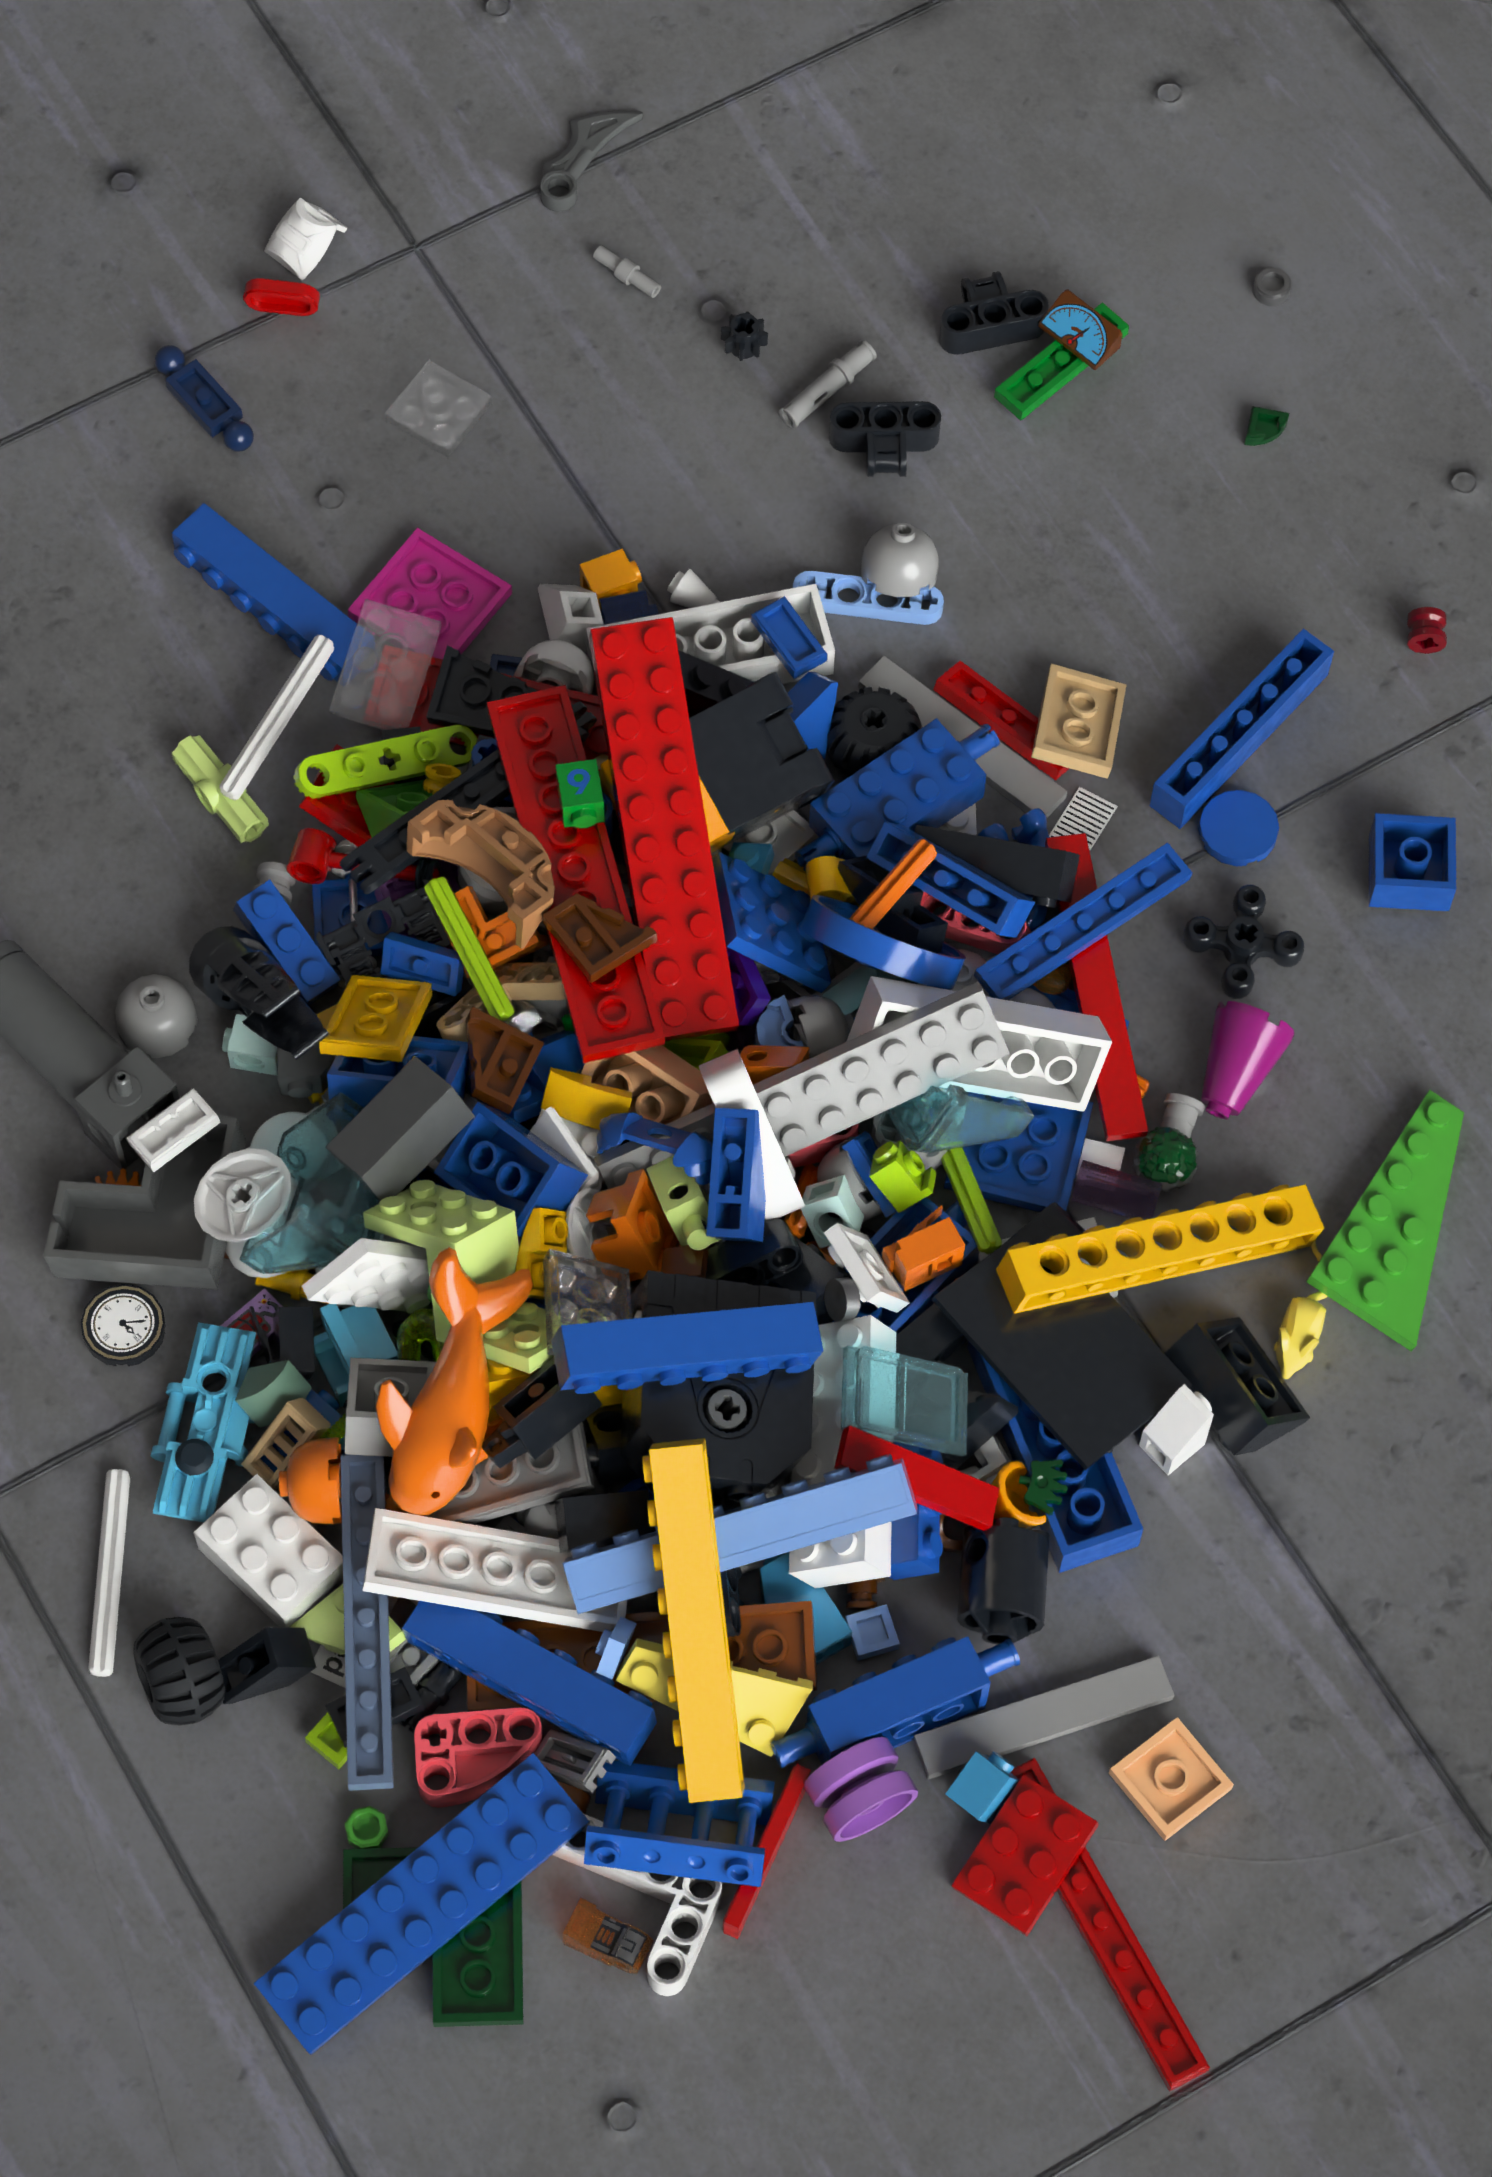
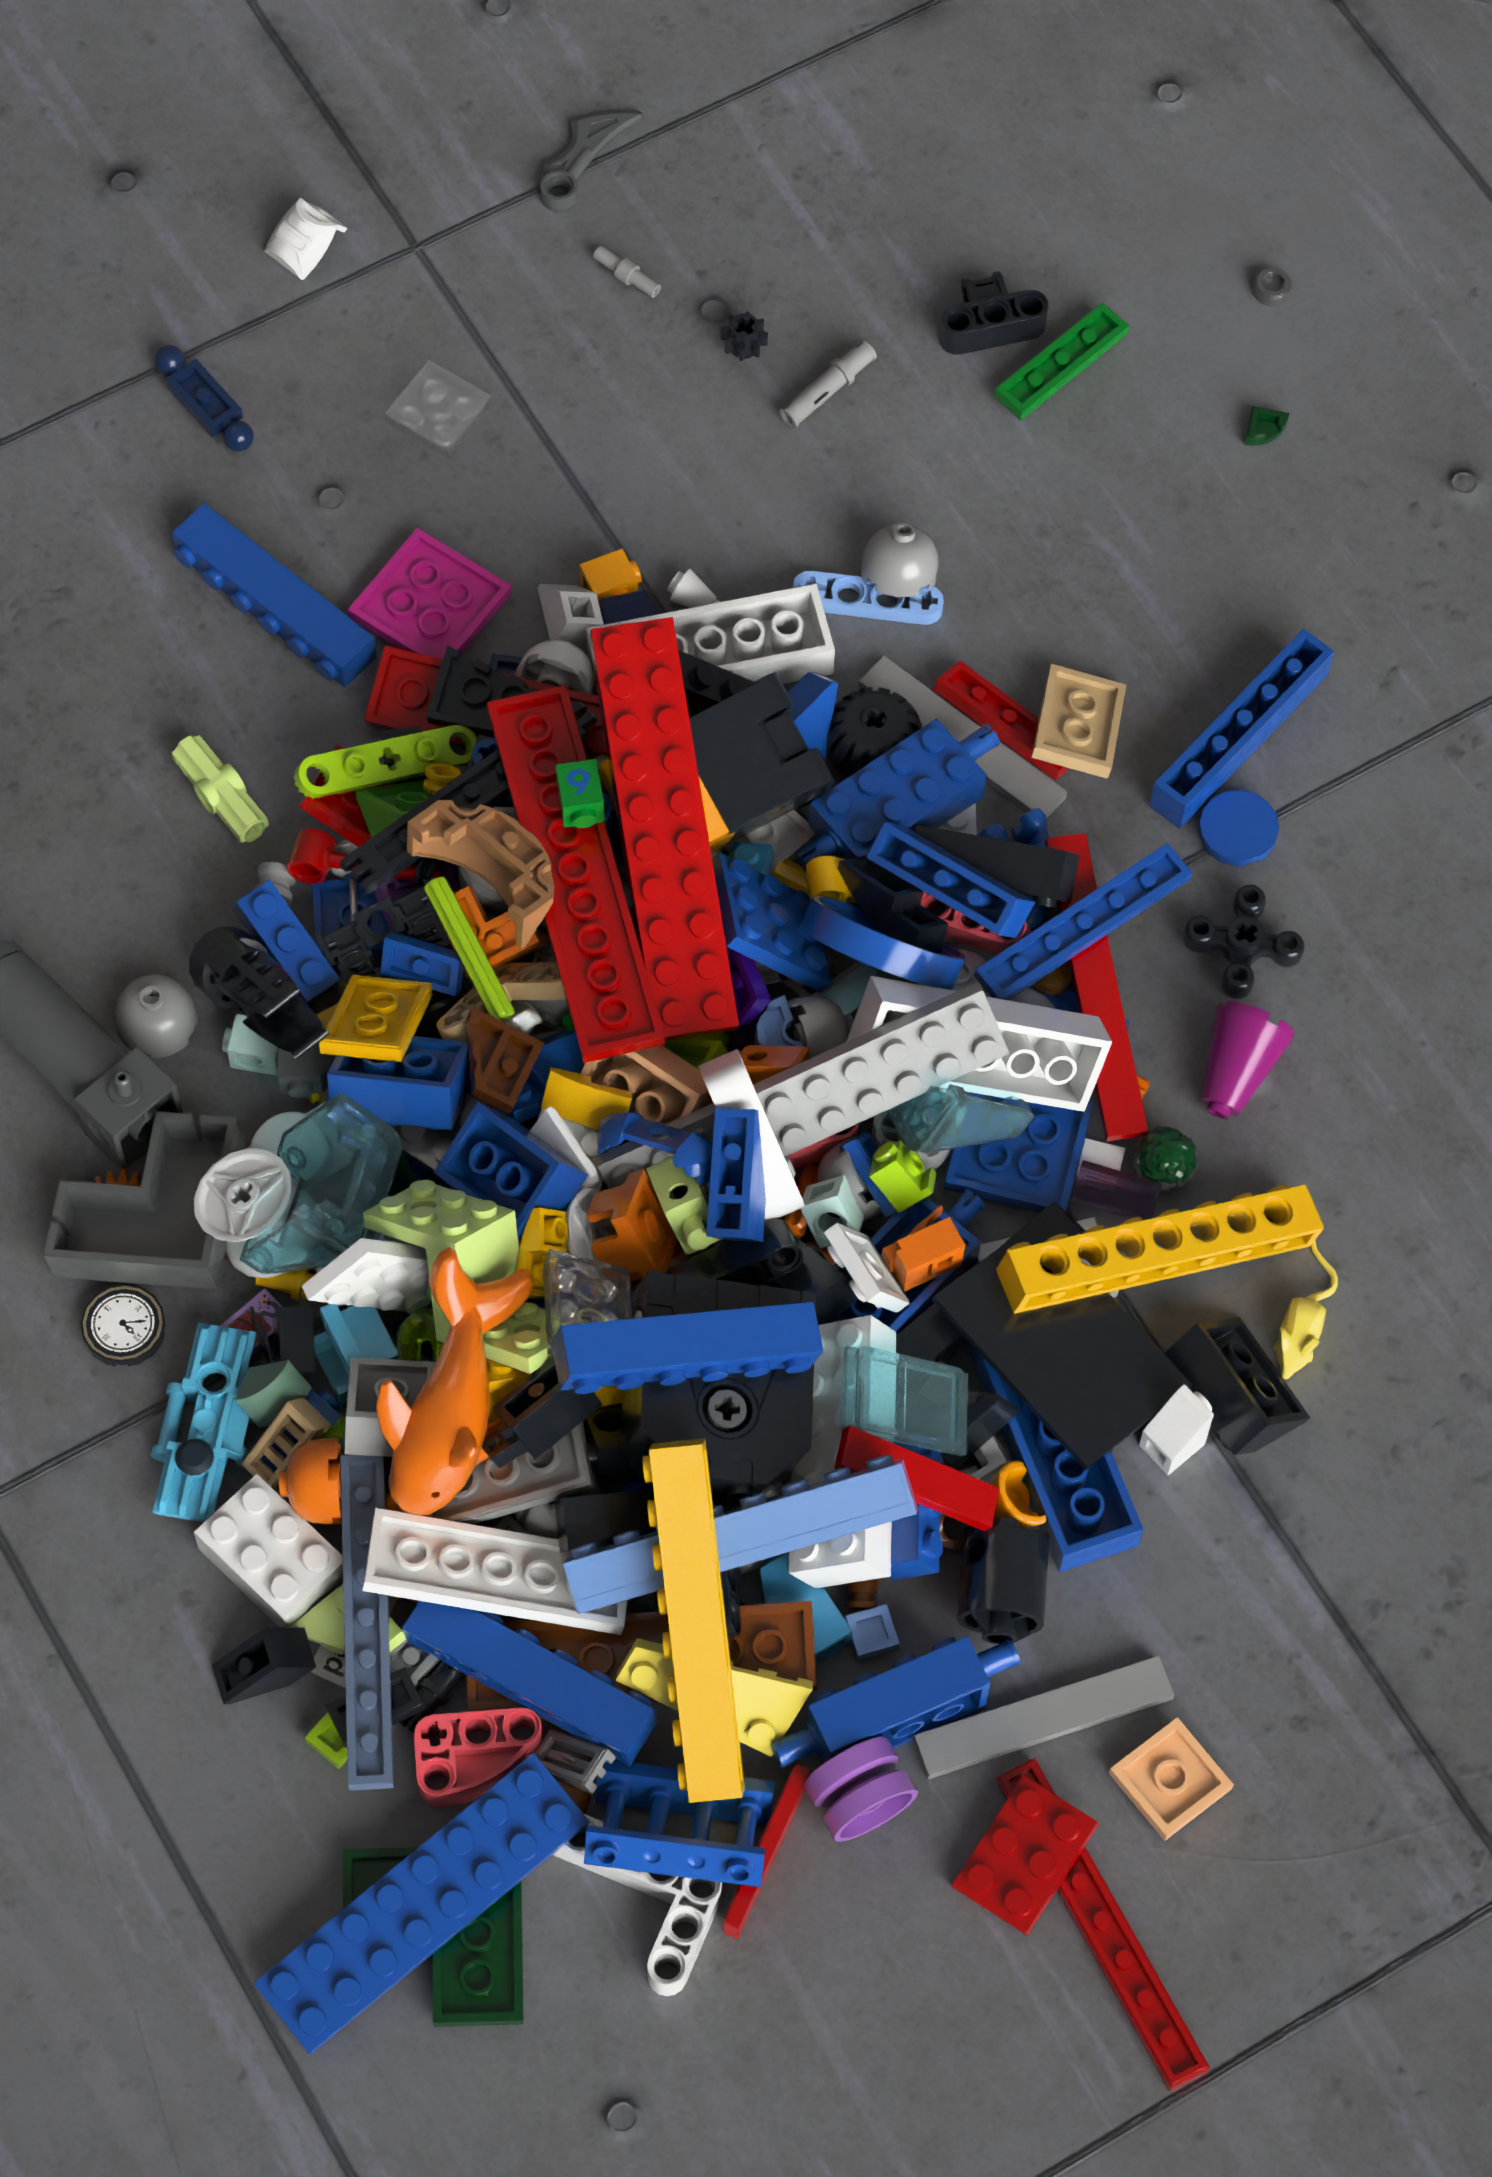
(109, 1573): white axle -> none
(173, 1130): white plate -> none
(179, 1671): black wheel -> none
(276, 717): white axle -> none
(281, 297): red tile -> none
(366, 1828): bright green tile -> none
(385, 666): clear plate -> none
(400, 1130): dark grey slope -> none
(596, 936): reddish brown wing -> none
(606, 1938): clear orange leg -> none
(613, 1647): light blue plate -> none
(685, 1261): reddish brown tile -> none
(789, 637): blue tile -> none
(842, 1299): flat silver tile -> none
(885, 447): black piece -> none
(895, 884): orange axle -> none
(971, 1201): lime axle -> none
(983, 1785): dark azure brick -> none
(1044, 1484): dark green piece -> none
(1081, 330): slope -> none
(1084, 814): white sticker -> none
(1181, 1112): light grey piece -> none
(1389, 1240): bright green wing -> none
(1412, 862): blue brick -> none
(1426, 630): dark red wheel -> none

